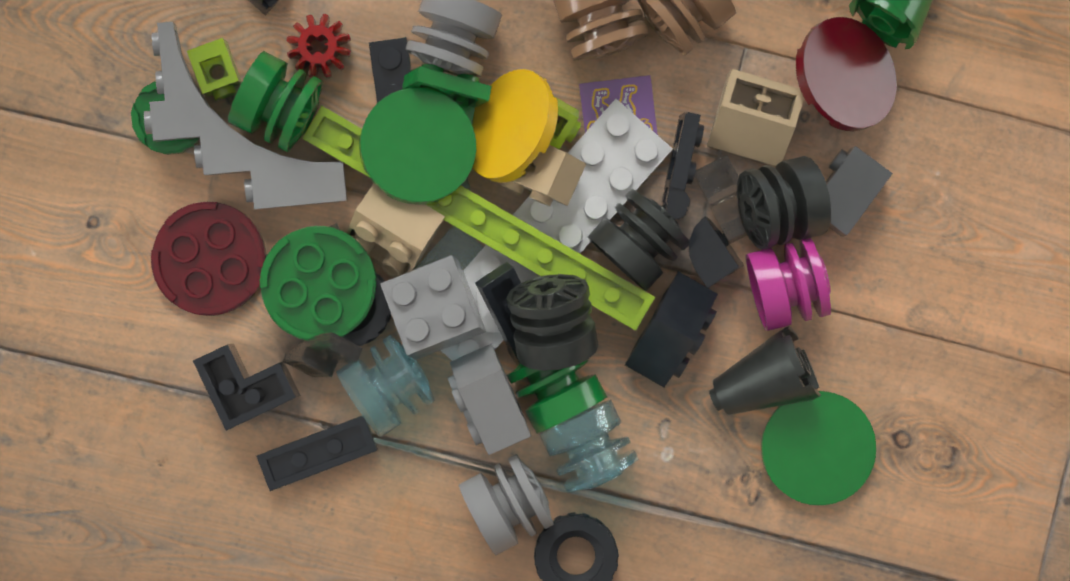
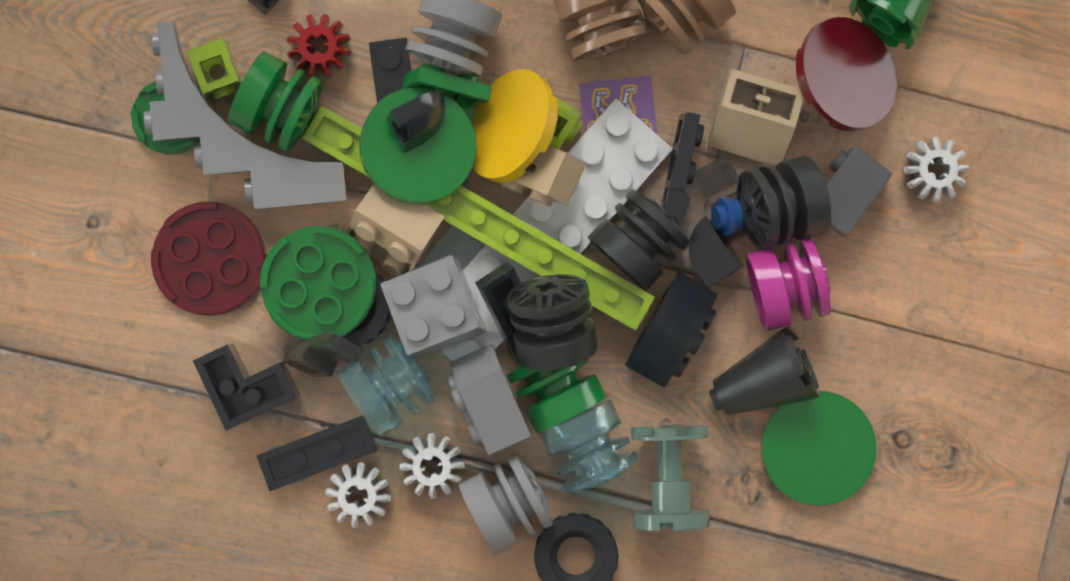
(354, 507): none -> white gear
(417, 119): none -> black brick
(427, 453): none -> white gear
(670, 493): none -> sand green piece
(727, 215): none -> blue plate
(943, 159): none -> white gear

